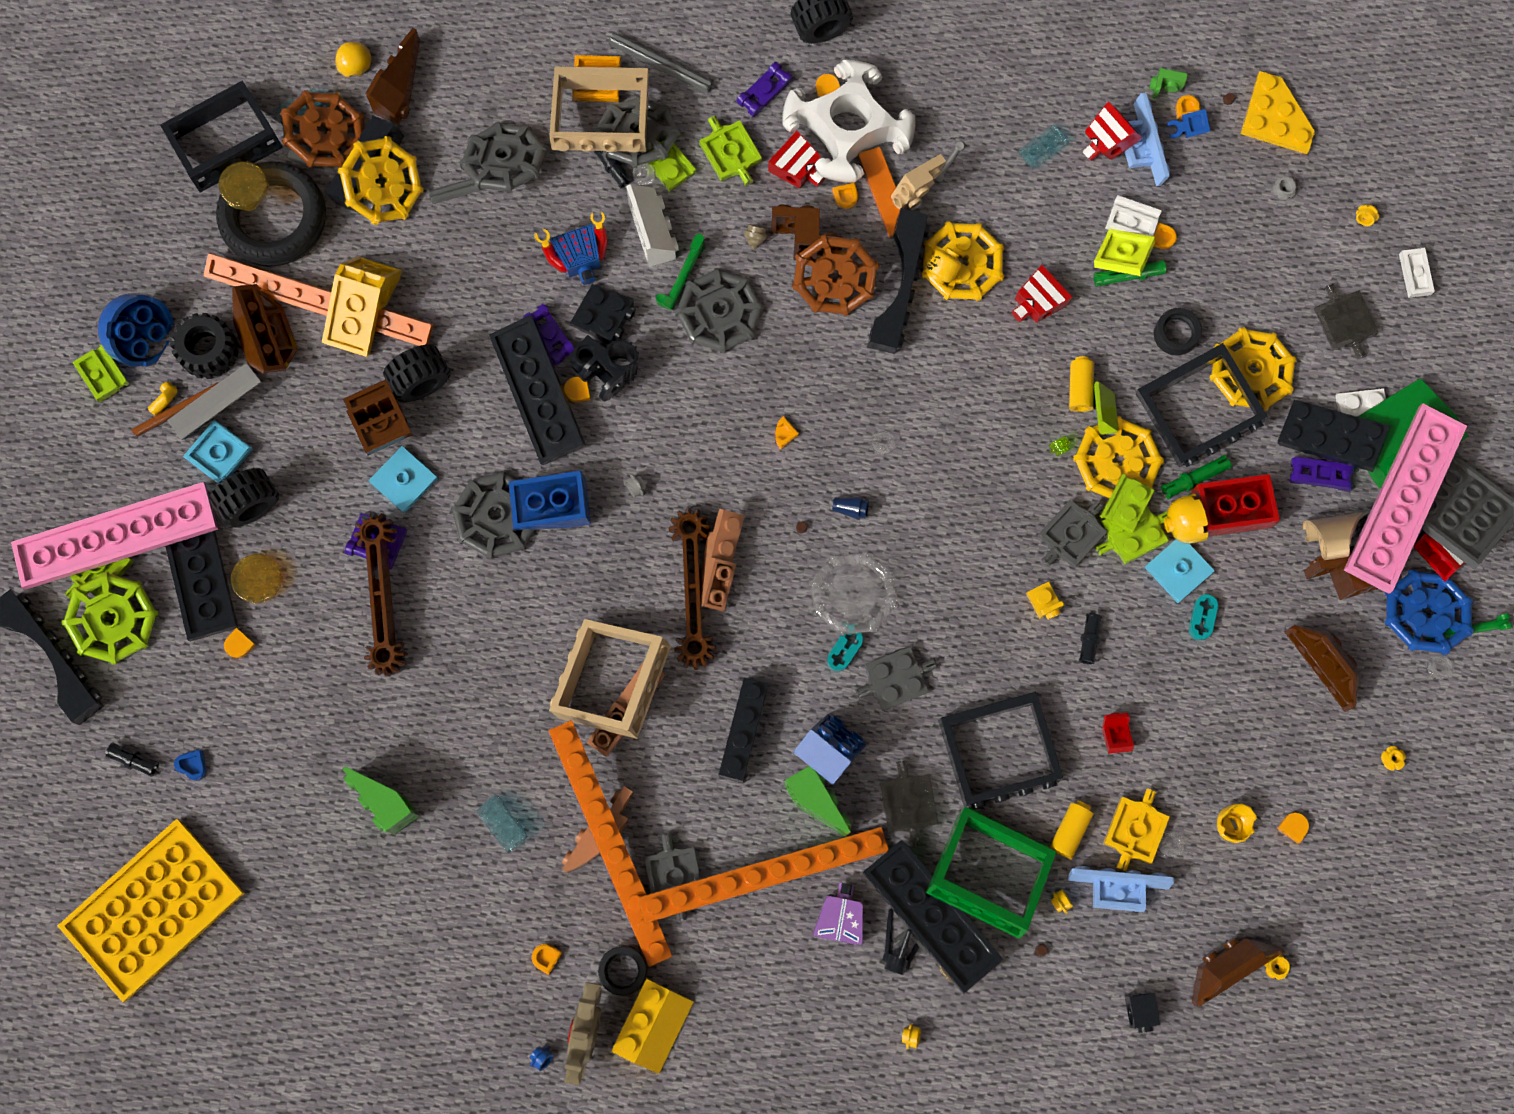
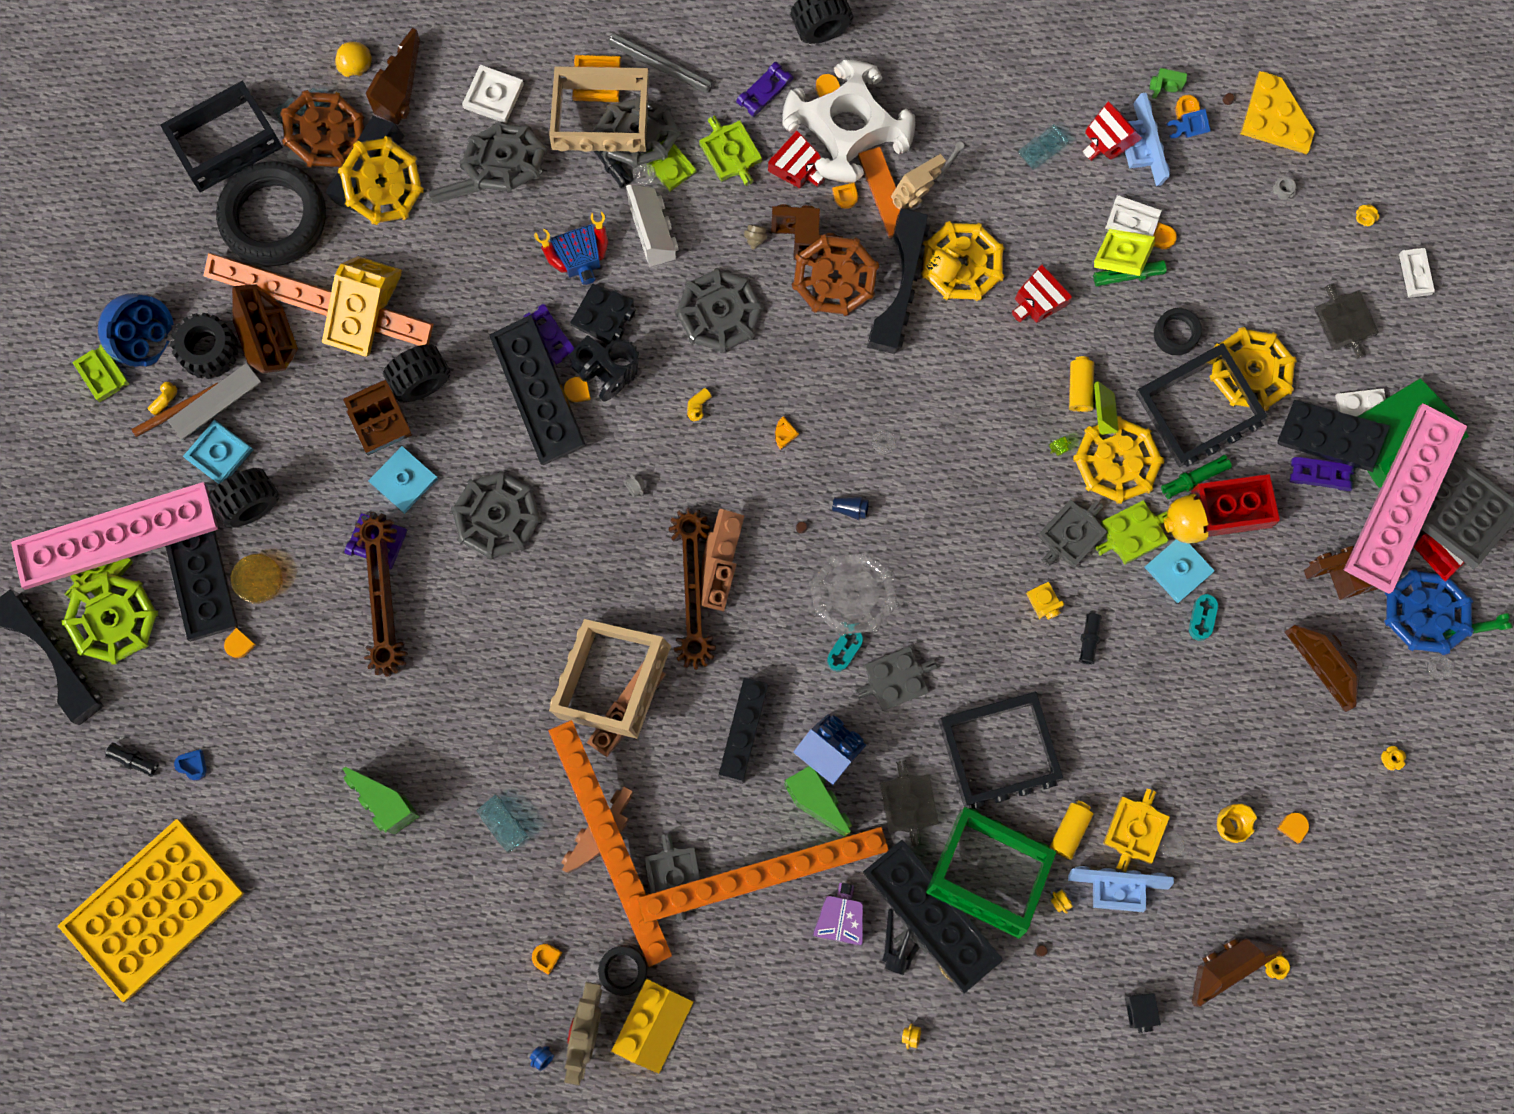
(243, 185): clear yellow tile -> none
(493, 94): none -> white plate
(550, 502): blue slope -> none
(694, 405): none -> yellow arm
(695, 251): green hinge -> none
(1117, 733): red bracket -> none
(1127, 503): lime plate -> none
(1333, 533): tan panel -> none

